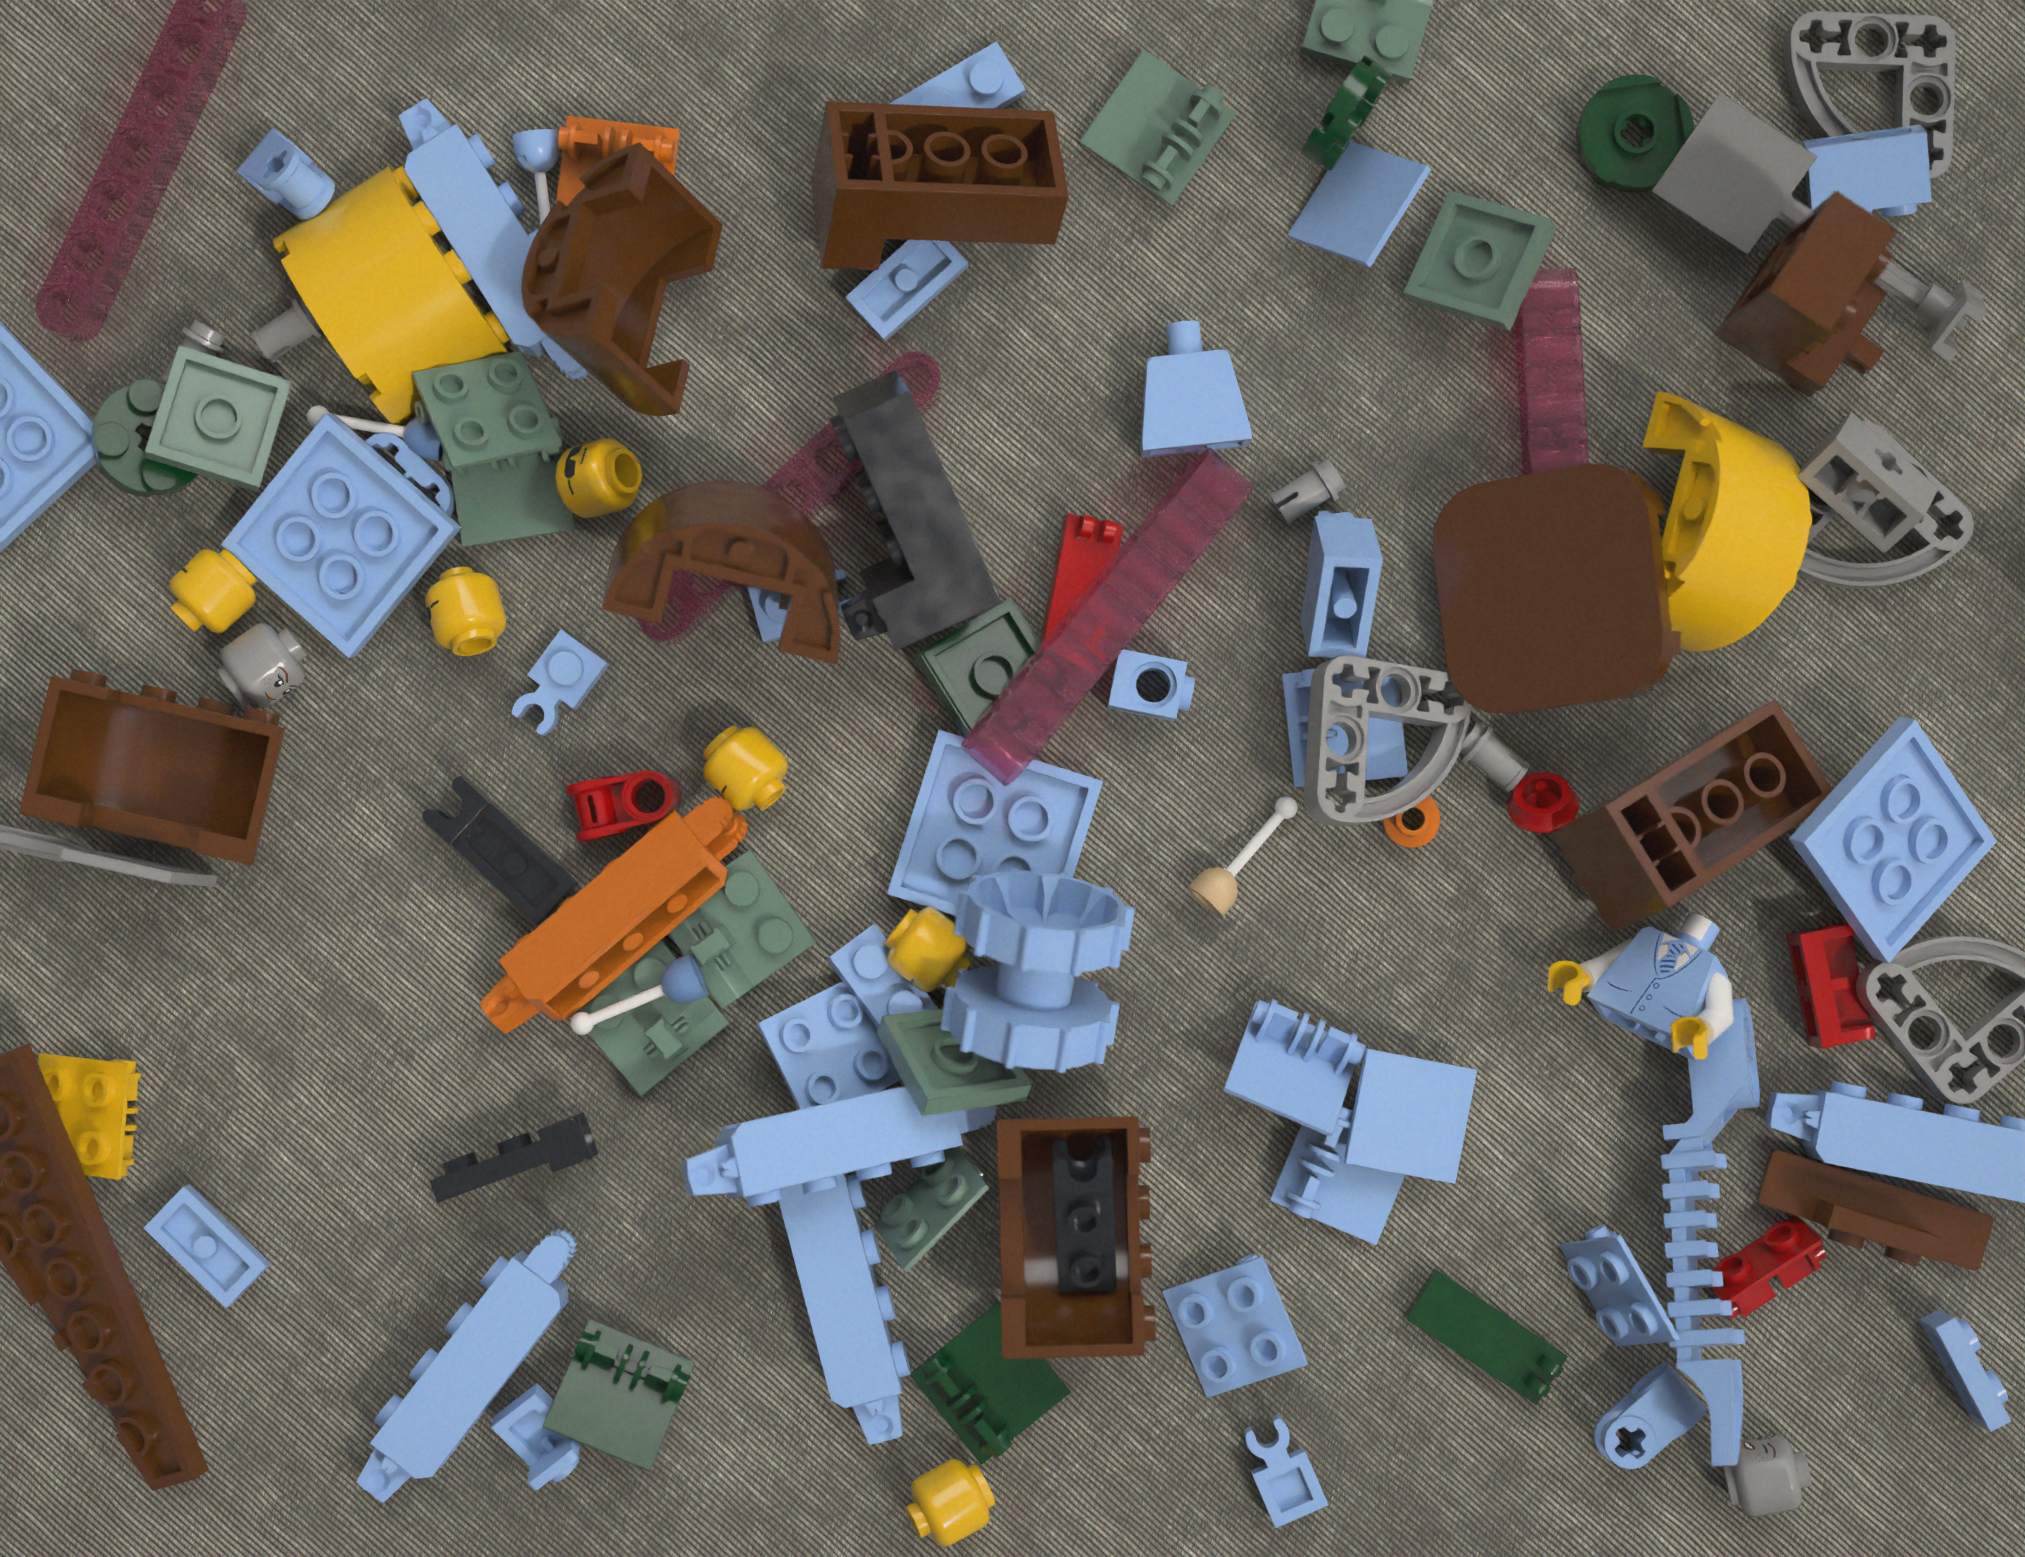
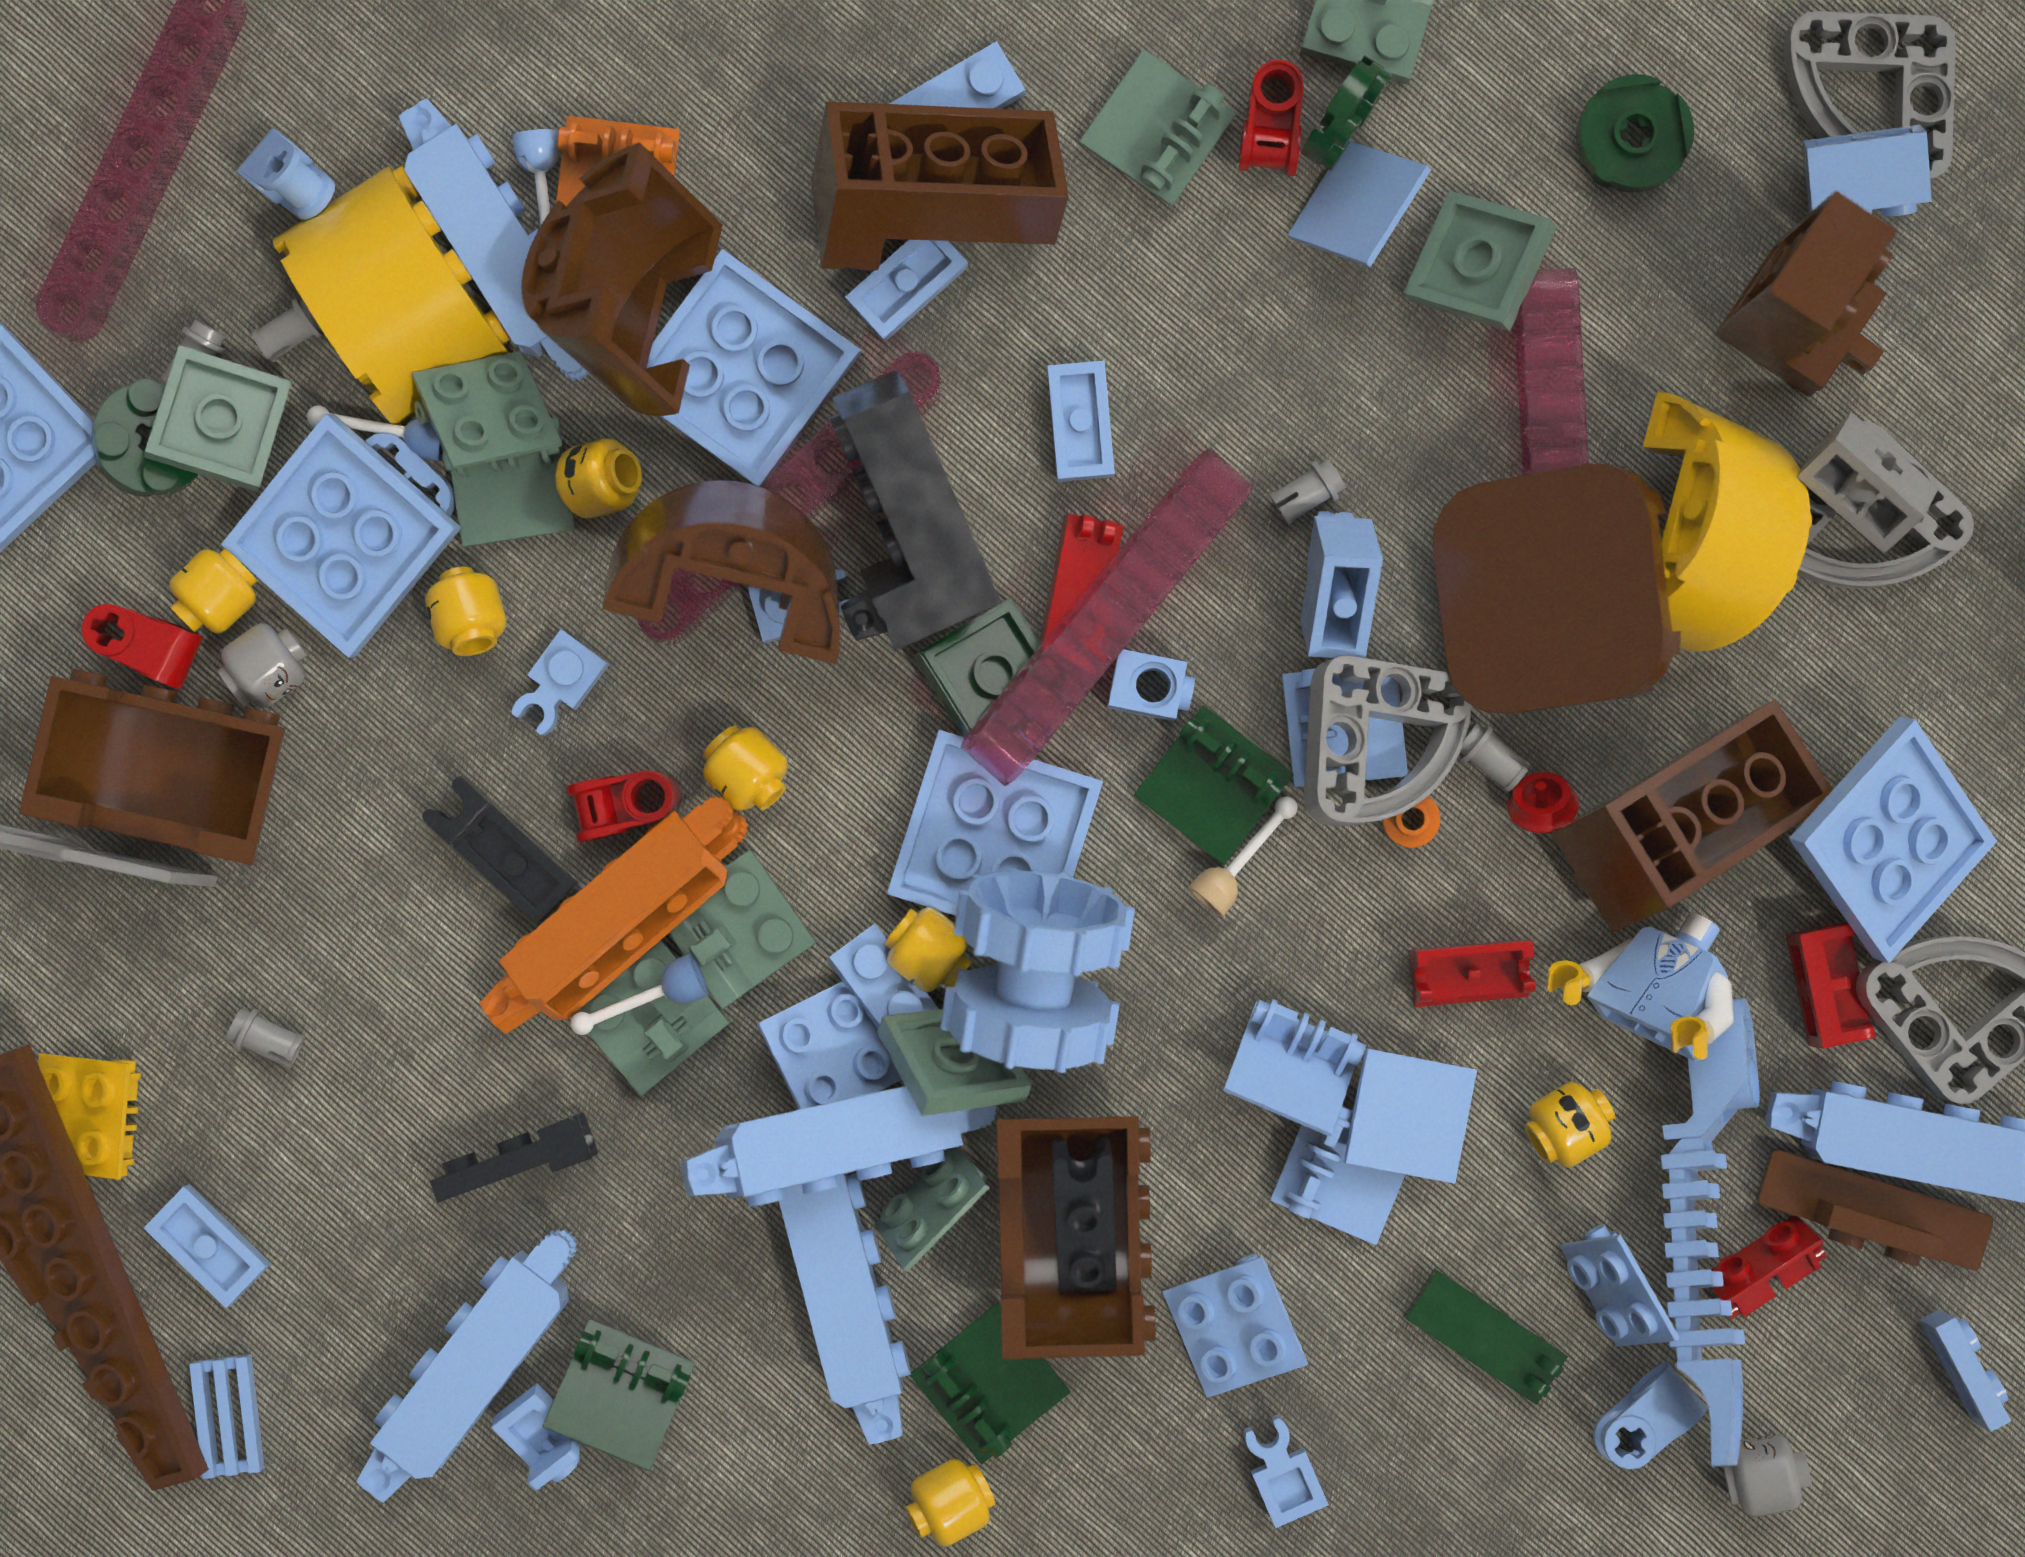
(148, 645): none -> red piece
(205, 1420): none -> light blue tile
(265, 1038): none -> light grey pin
(754, 367): none -> light blue plate
(1080, 421): none -> light blue plate
(1191, 398): light blue torso -> none
(1213, 784): none -> dark green hinge
(1273, 130): none -> red piece
(1471, 972): none -> red hinge
(1570, 1124): none -> yellow head
(1742, 175): light grey piece -> none

